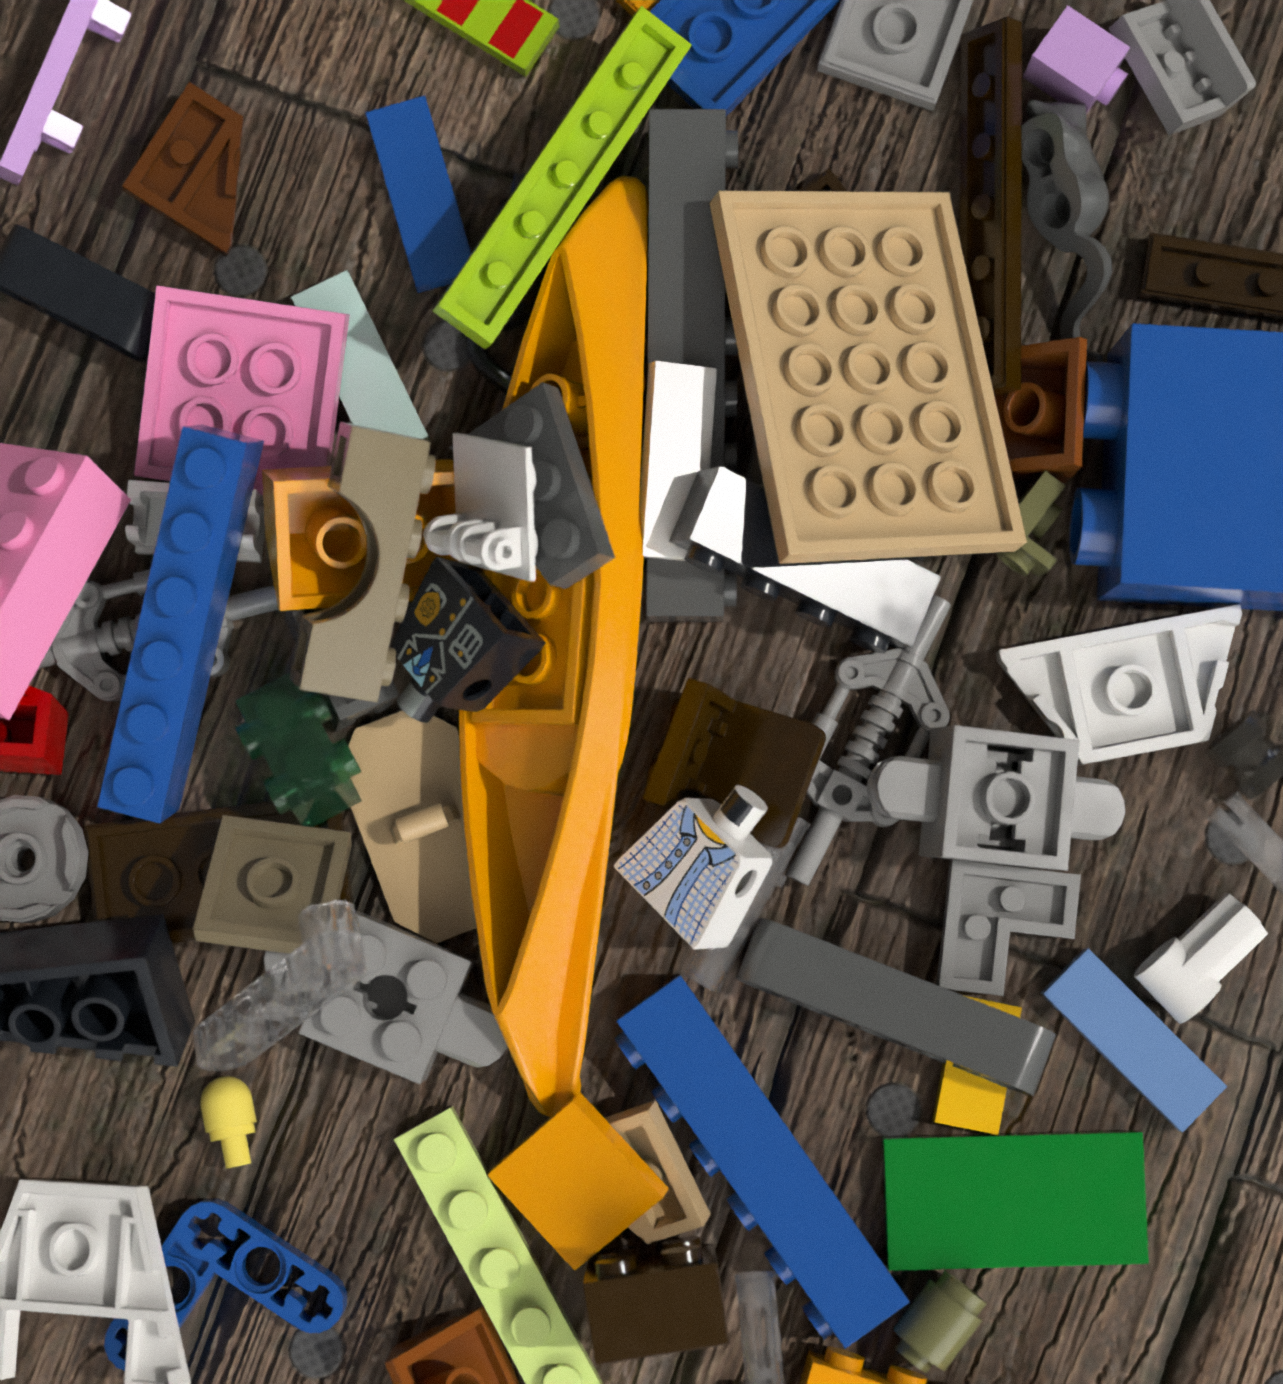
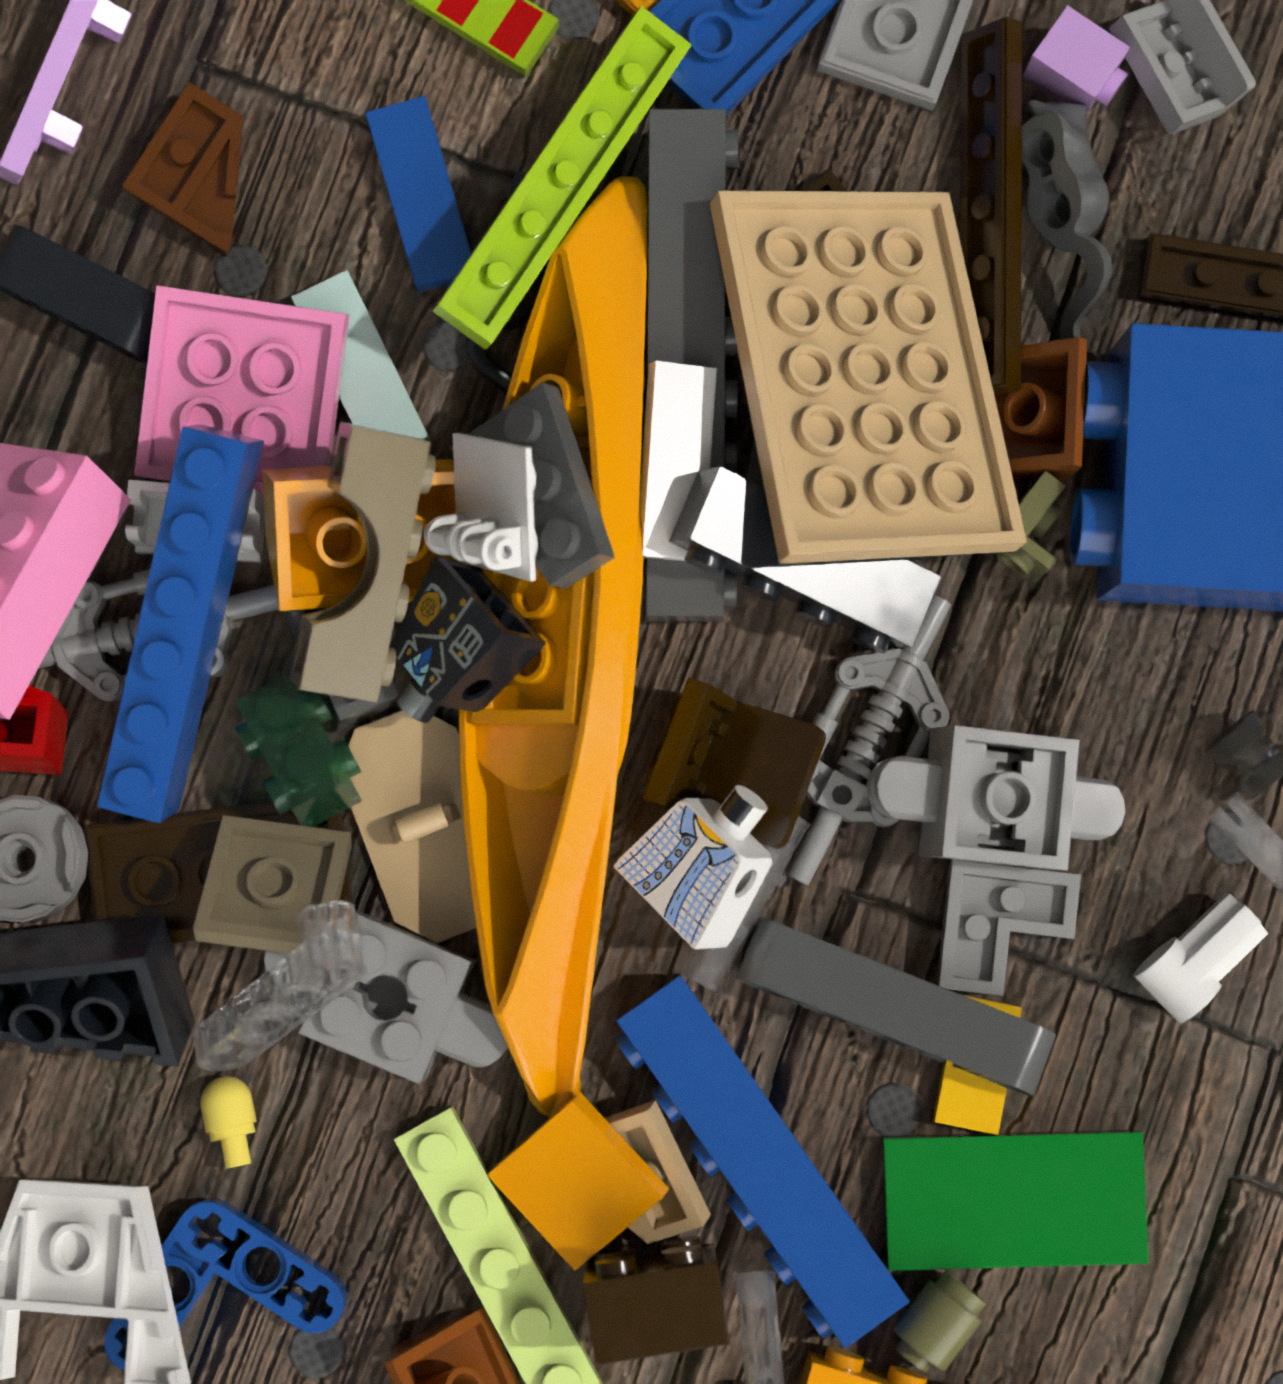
(1128, 684): white wing -> none
(1133, 1040): medium blue tile -> none

